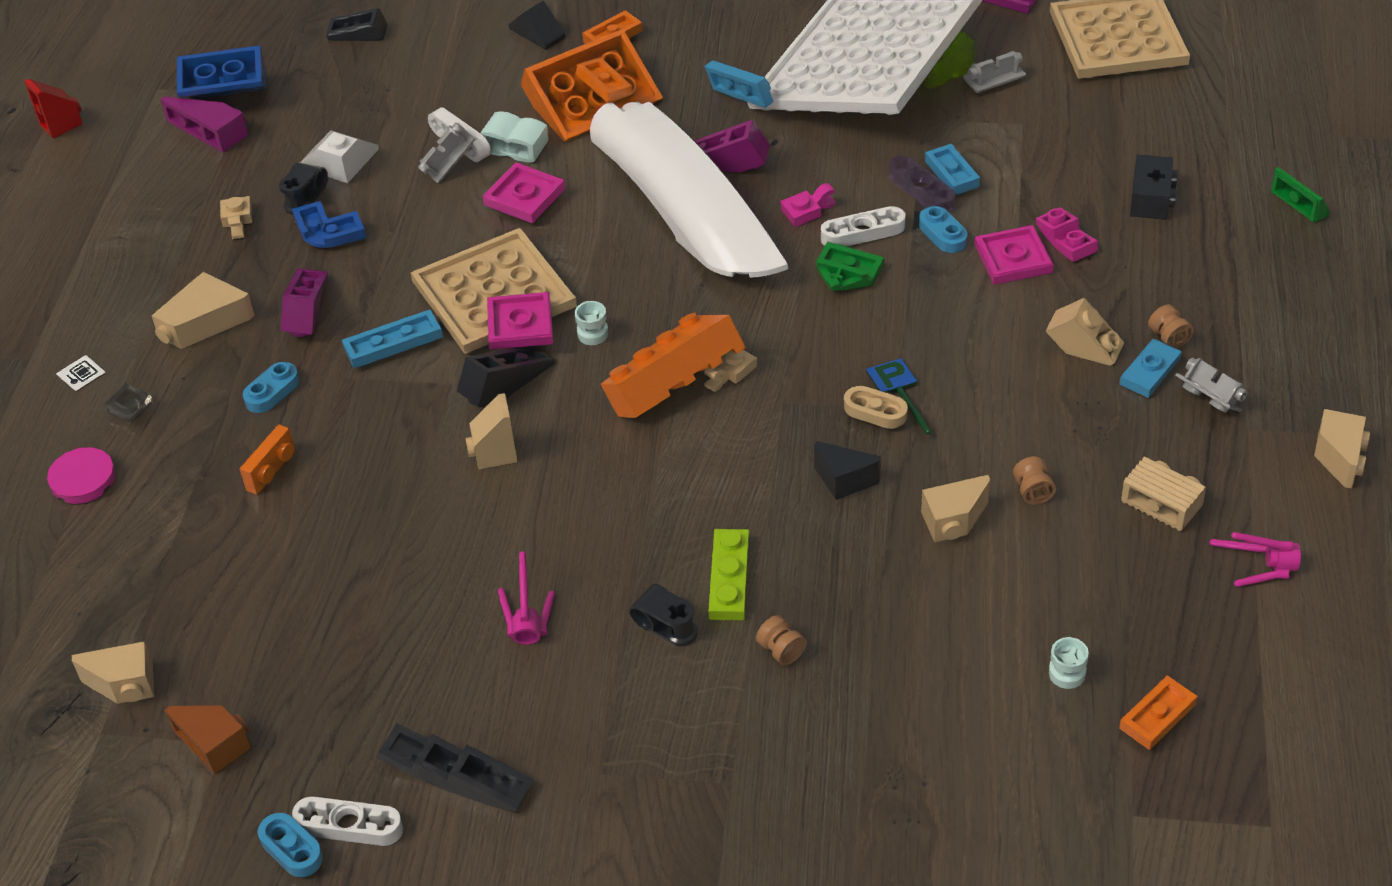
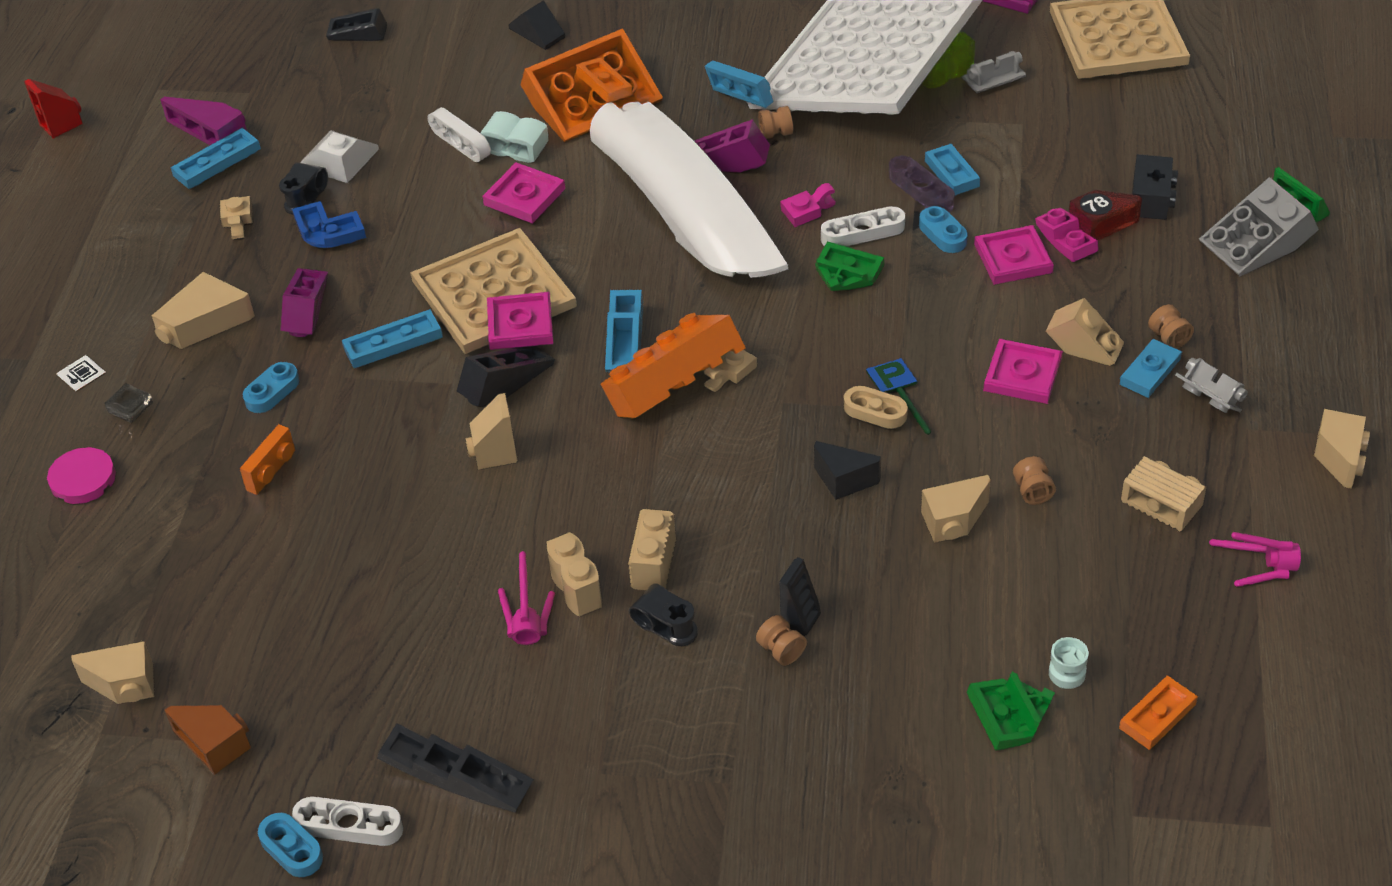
(215, 158): none -> dark azure plate
(221, 73): blue slope -> none
(450, 149): light grey hinge -> none
(574, 574): none -> tan brick
(591, 322): light aqua wheel -> none
(623, 327): none -> dark azure slope
(624, 20): orange plate -> none
(652, 549): none -> tan brick
(729, 574): lime plate -> none
(775, 122): none -> medium nougat wheel
(798, 598): none -> black slope
(1009, 709): none -> green slope
(1023, 371): none -> dark pink tile
(1105, 212): none -> clear red slope
(1260, 229): none -> light grey slope

